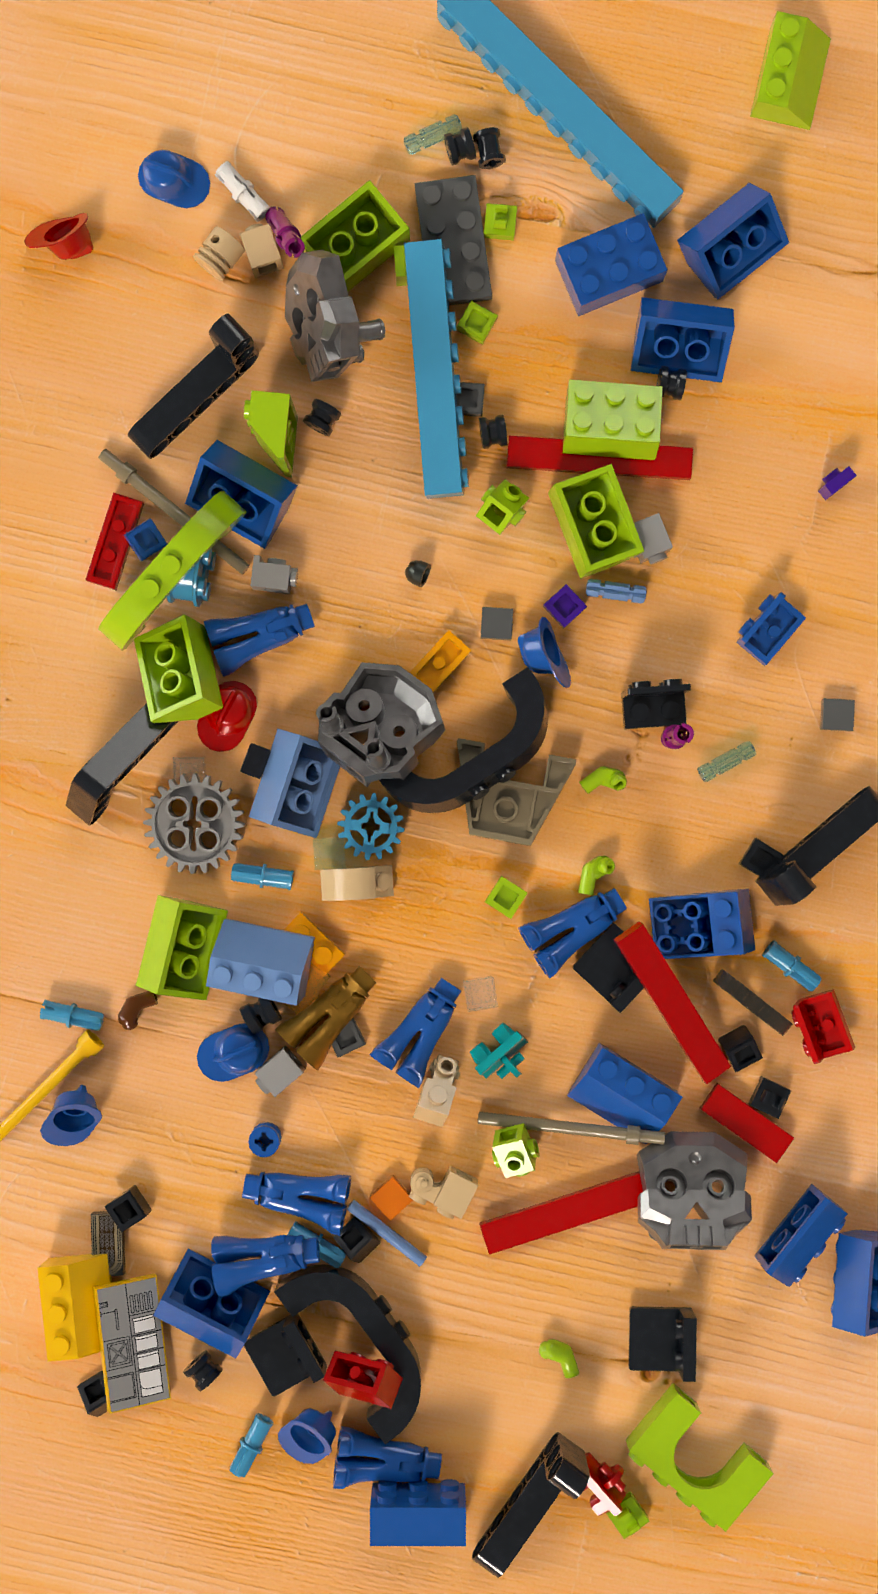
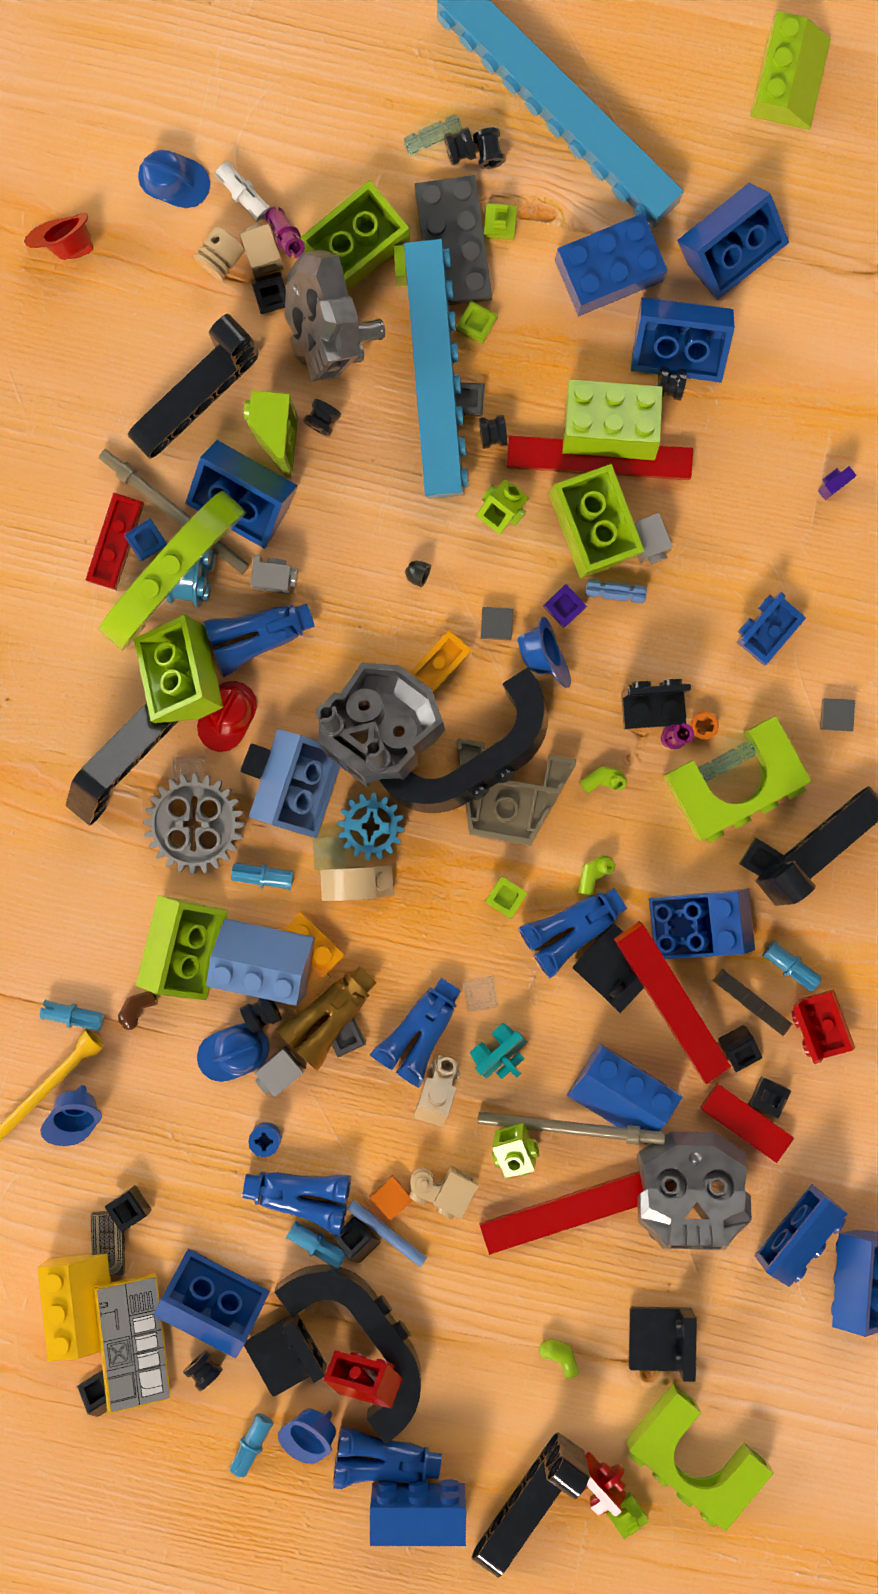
(269, 292): none -> black slope
(276, 1257): blue piece -> none
(707, 735): none -> orange bush
(780, 777): none -> lime arch

